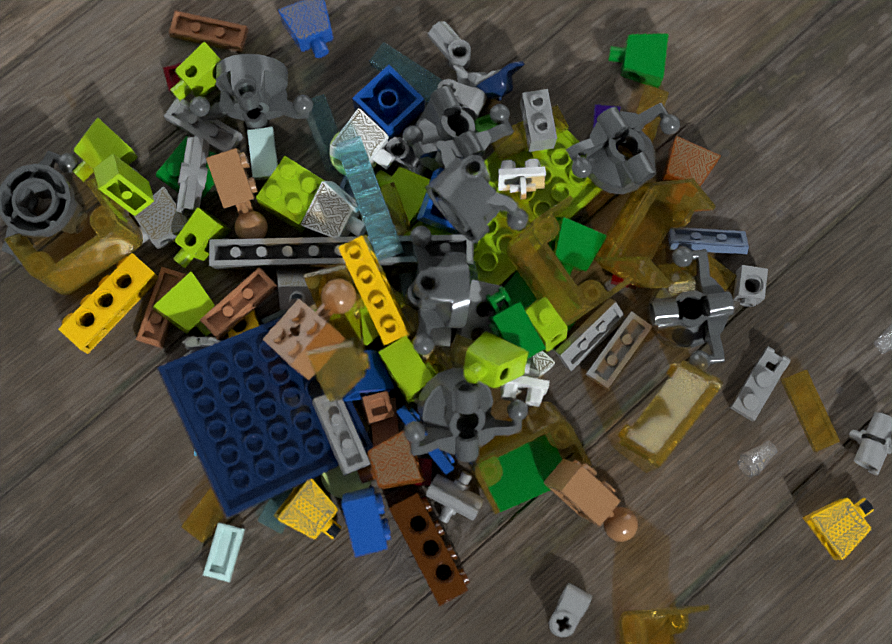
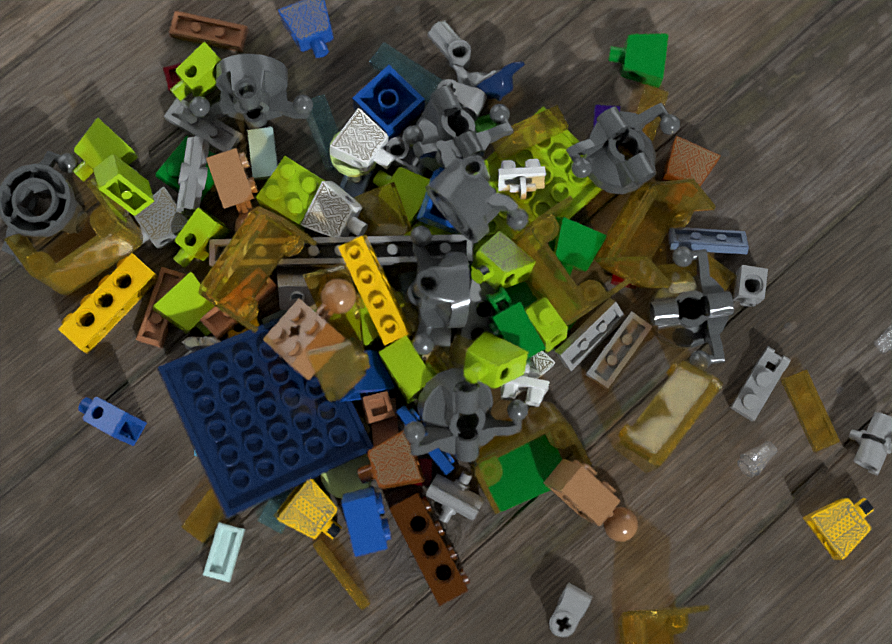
(112, 420): none -> blue torso
(249, 263): none -> clear yellow windscreen
(341, 434): light grey plate -> none
(341, 574): none -> clear yellow tile
(369, 198): clear light blue beam -> none
(501, 263): none -> lime torso
(538, 120): light grey brick -> none

